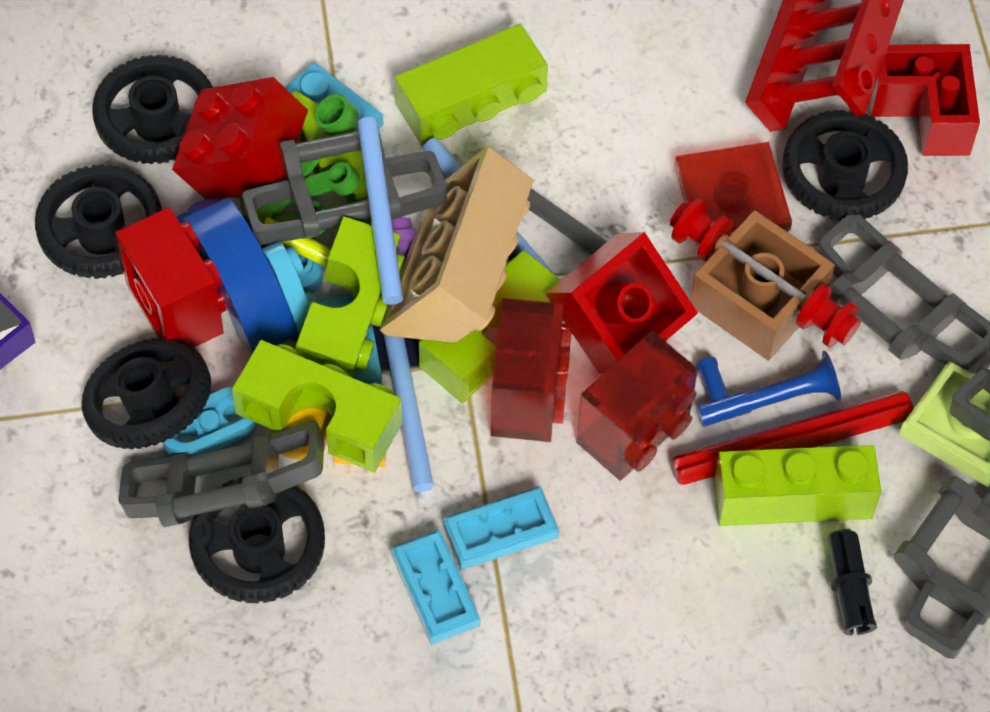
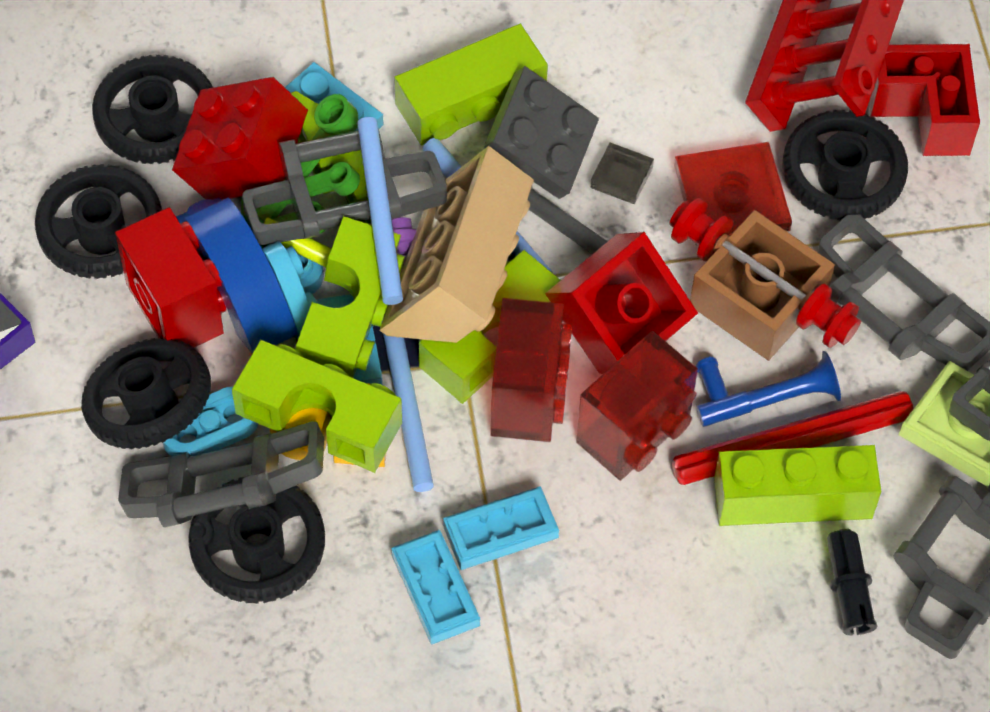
(542, 132): none -> dark grey plate
(622, 173): none -> clear smoke tile

